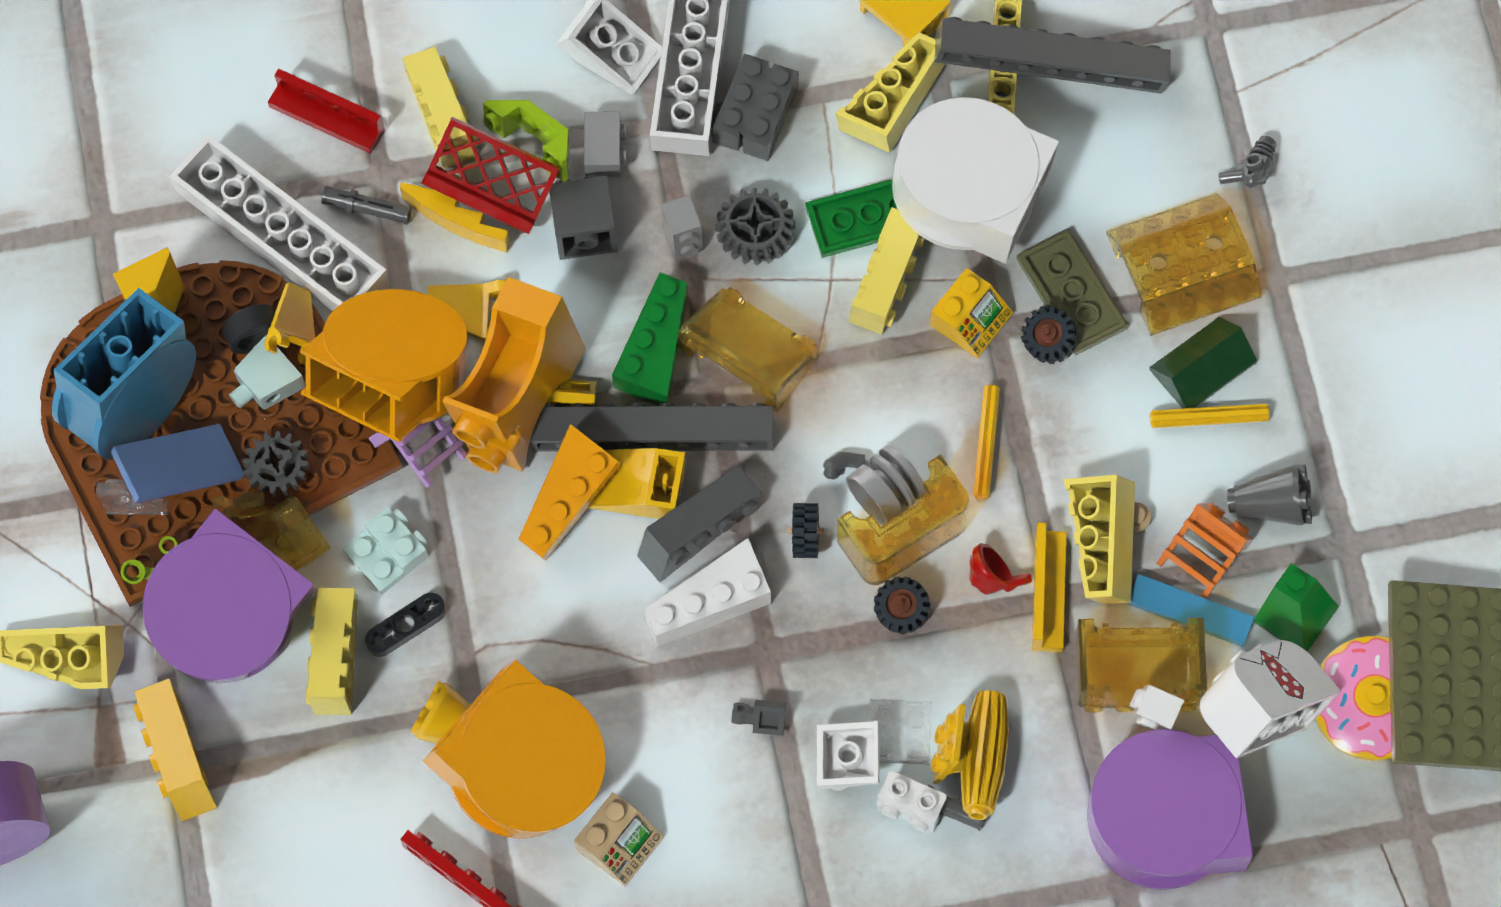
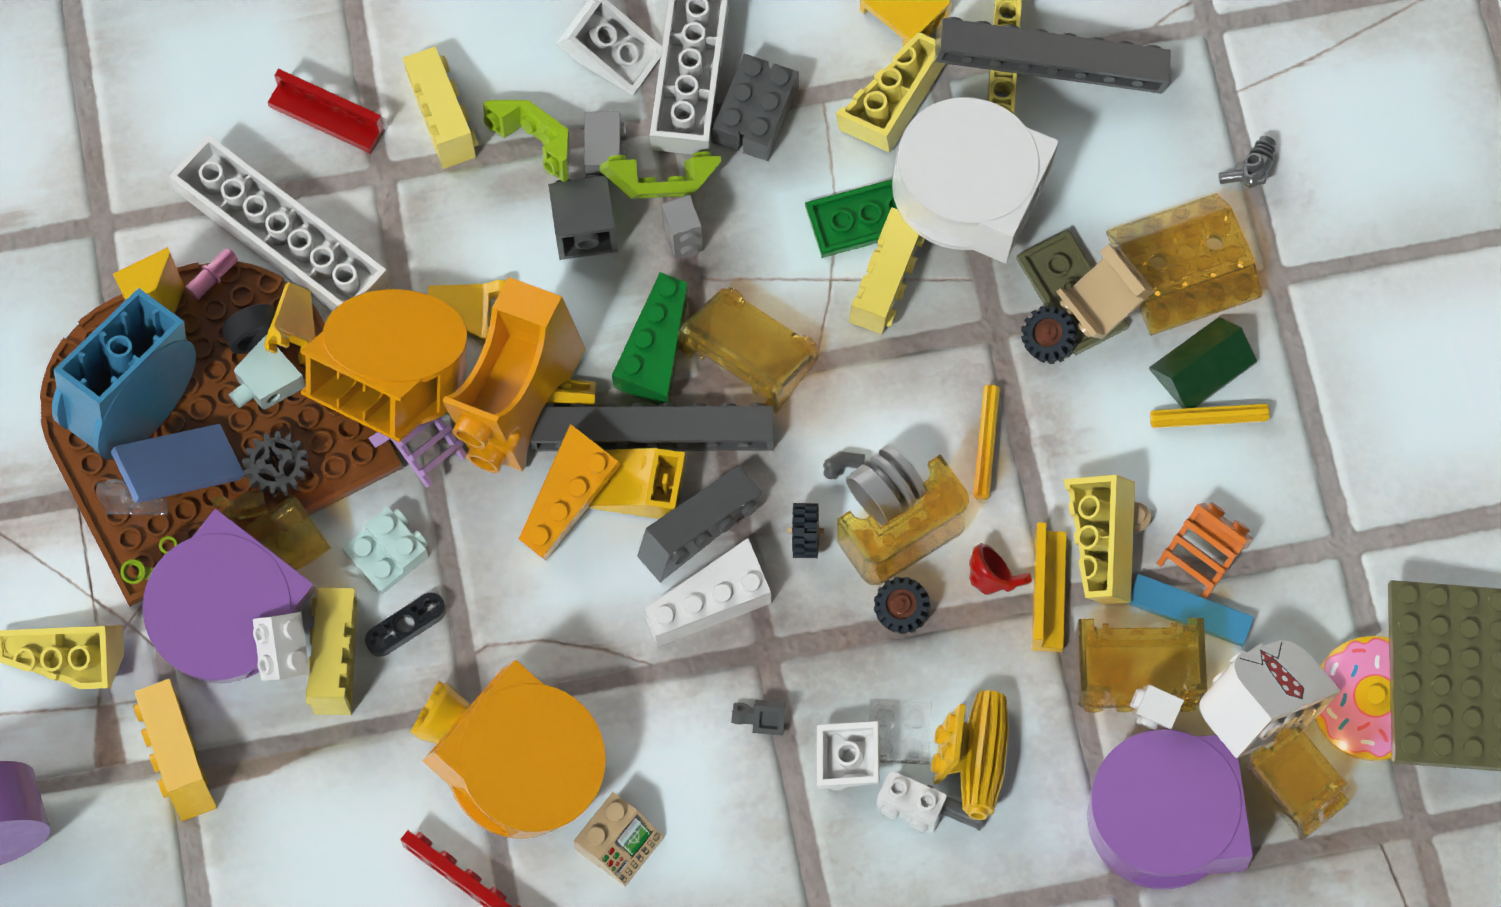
(211, 274): none -> bright pink axle
(281, 646): none -> white bracket
(354, 201): dark grey pin -> none
(449, 215): yellow slope -> none
(486, 199): red fence -> none
(624, 176): none -> lime slope
(729, 226): dark grey gear -> none
(970, 313): yellow slope -> none
(1106, 293): none -> tan panel
(1274, 497): dark grey cone -> none
(1296, 608): green slope -> none
(1298, 781): none -> clear yellow windscreen

